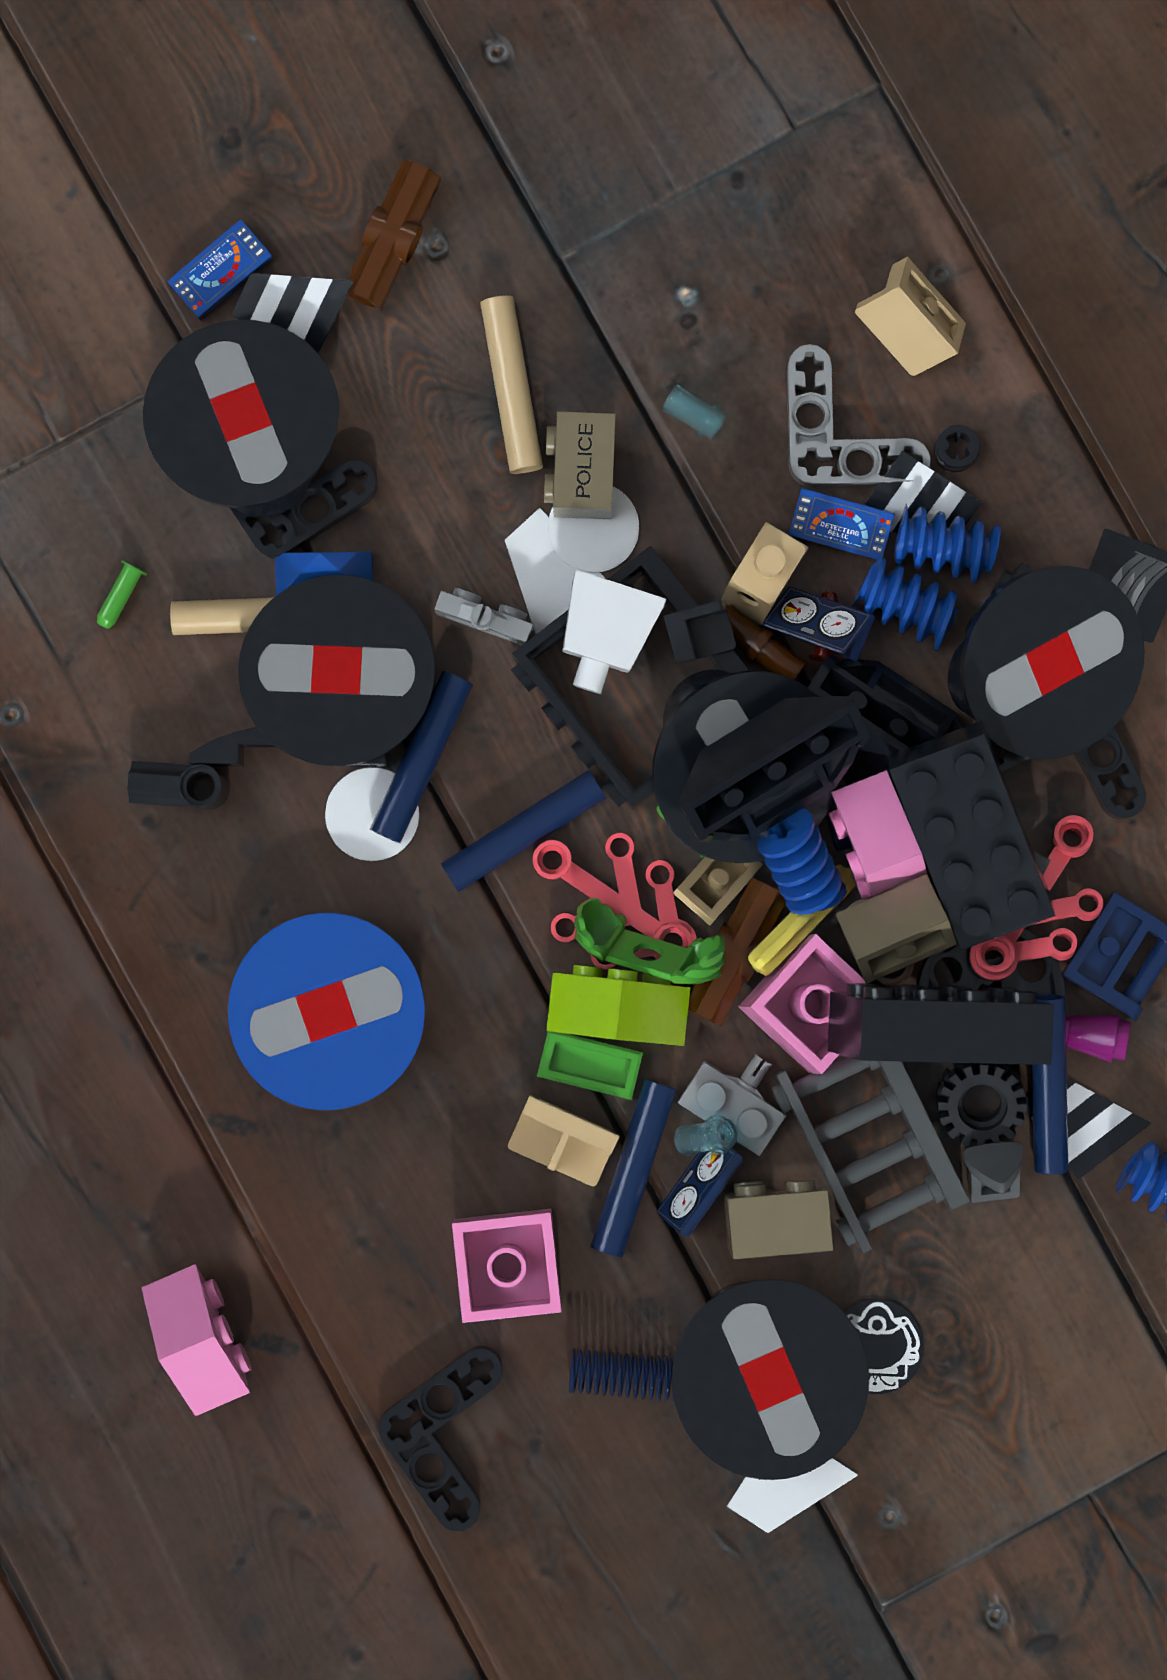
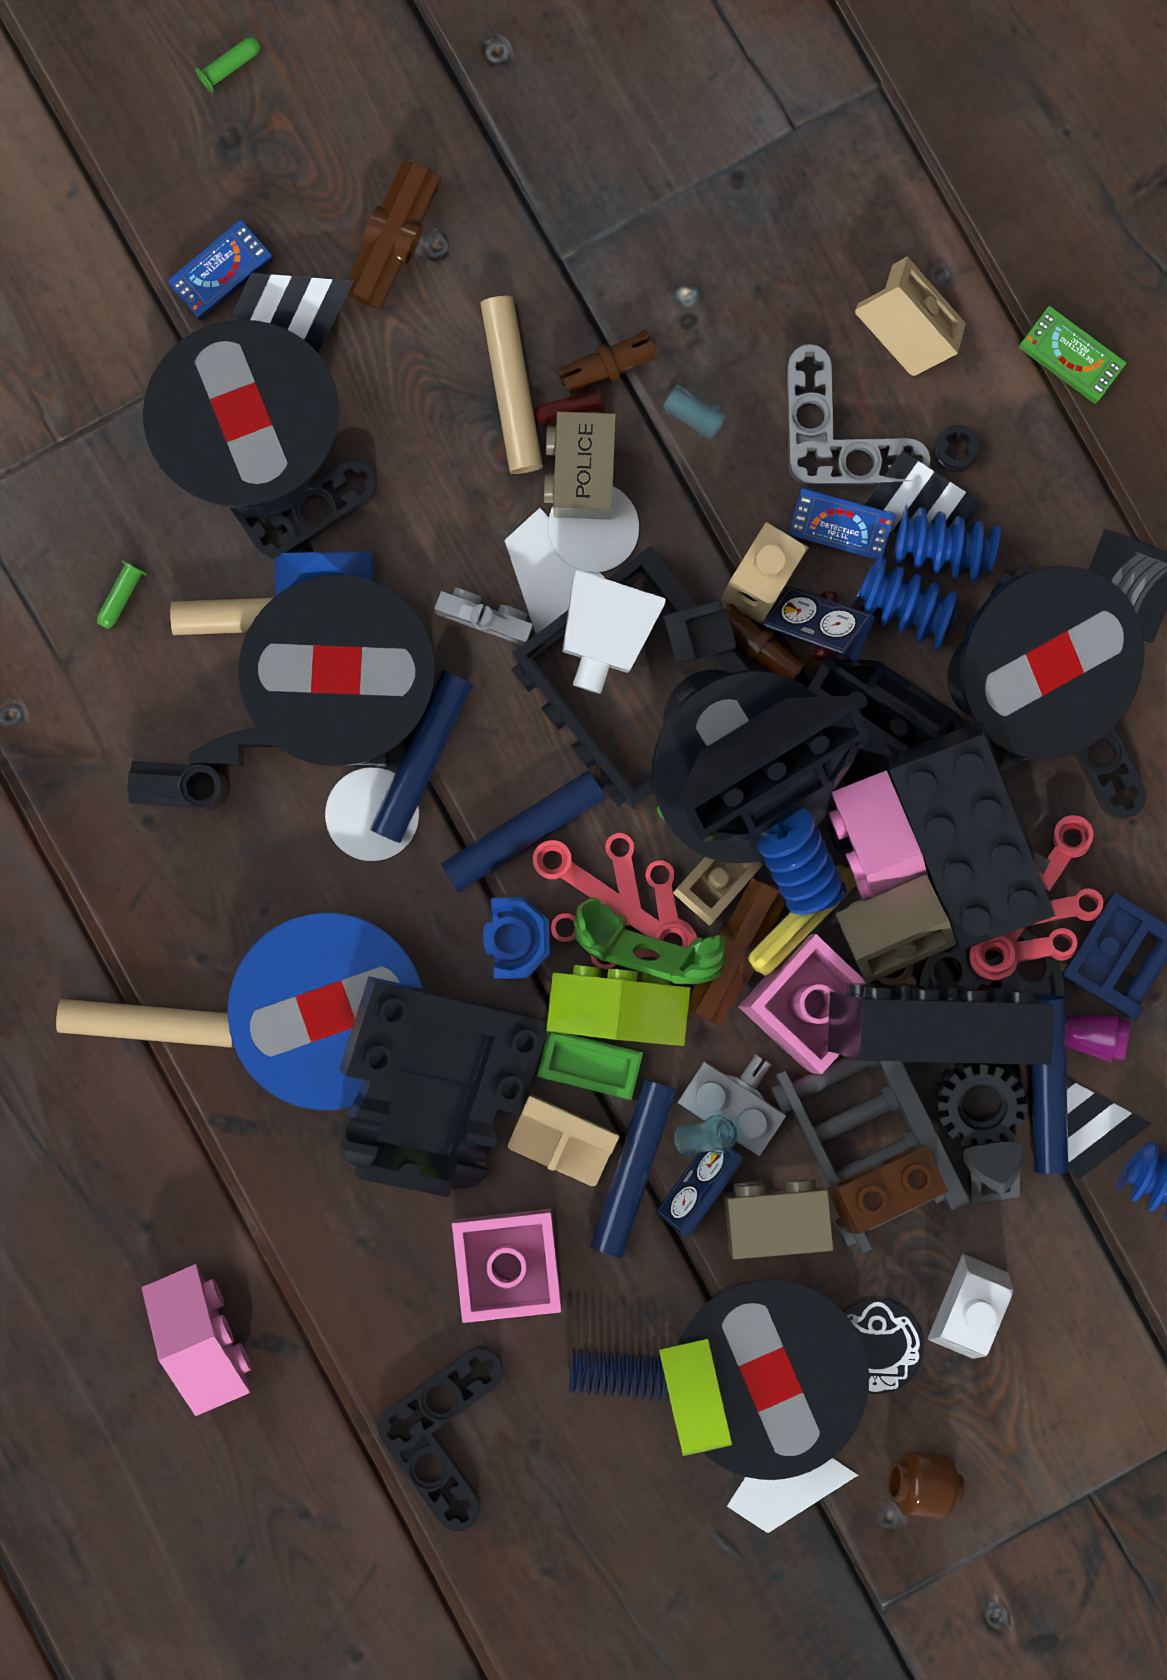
(143, 1022): none -> tan piece
(228, 62): none -> bright green piece
(433, 1084): none -> black piece
(516, 937): none -> blue hair
(580, 403): none -> clear red piece
(607, 363): none -> reddish brown pin
(695, 1397): none -> lime slope
(887, 1189): none -> reddish brown brick
(925, 1485): none -> reddish brown head
(972, 1308): none -> white torso
(1072, 355): none -> bright green tile

